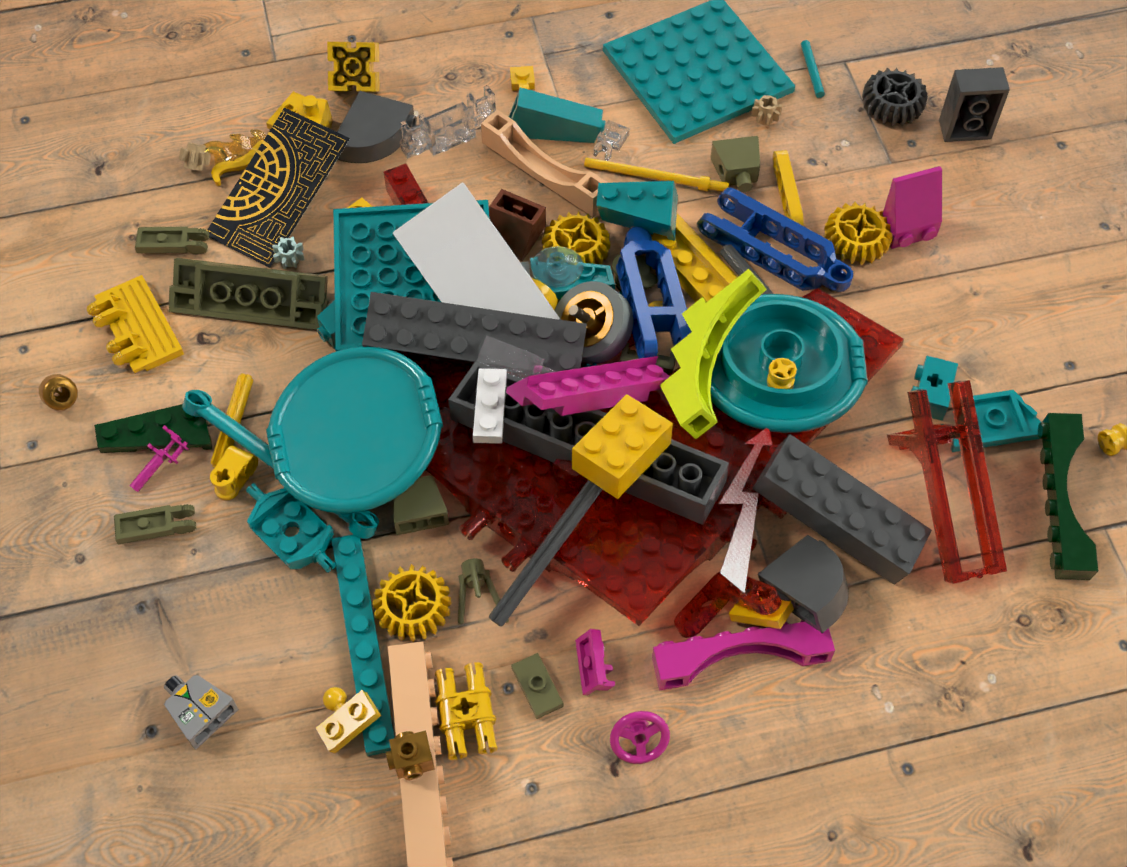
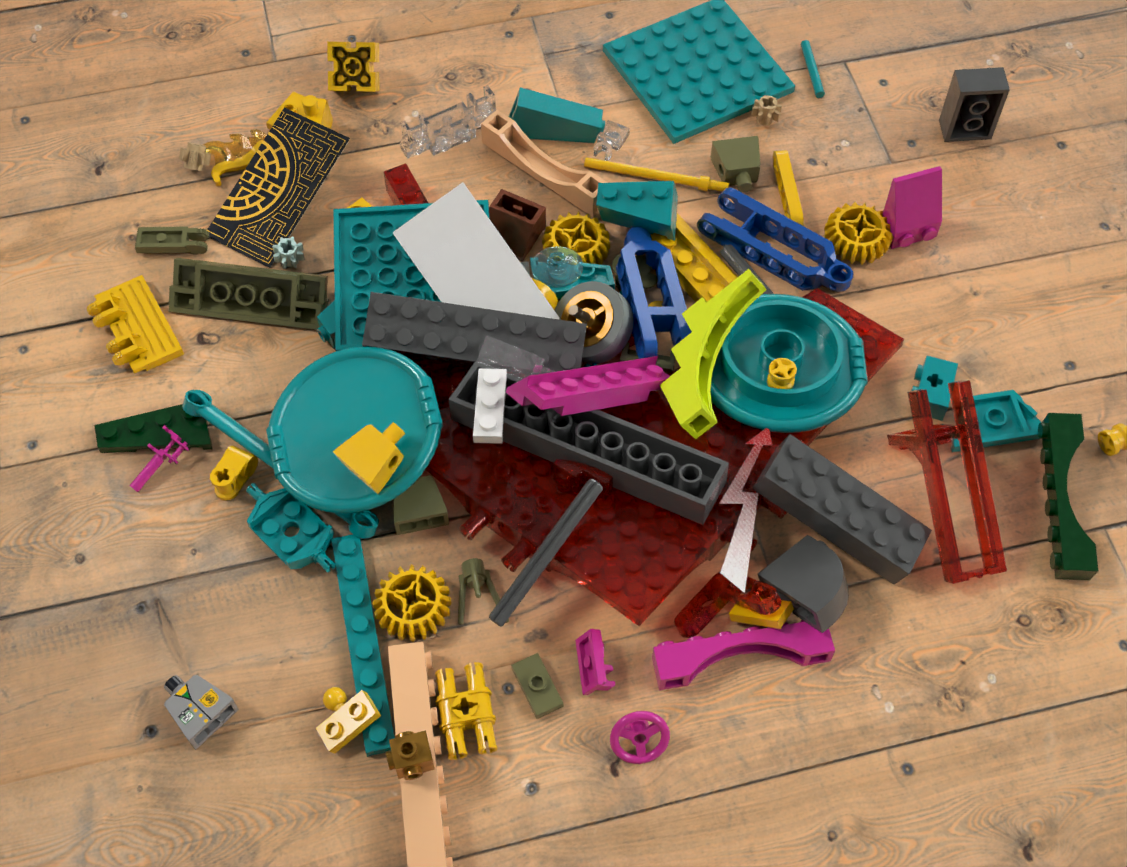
(66, 396): pearl gold head -> none
(153, 523): olive hinge -> none
(235, 411): yellow axle -> none
(372, 455): none -> yellow torso
(374, 127): dark grey brick -> none
(522, 77): yellow plate -> none
(622, 446): yellow brick -> none
(895, 90): dark grey gear -> none

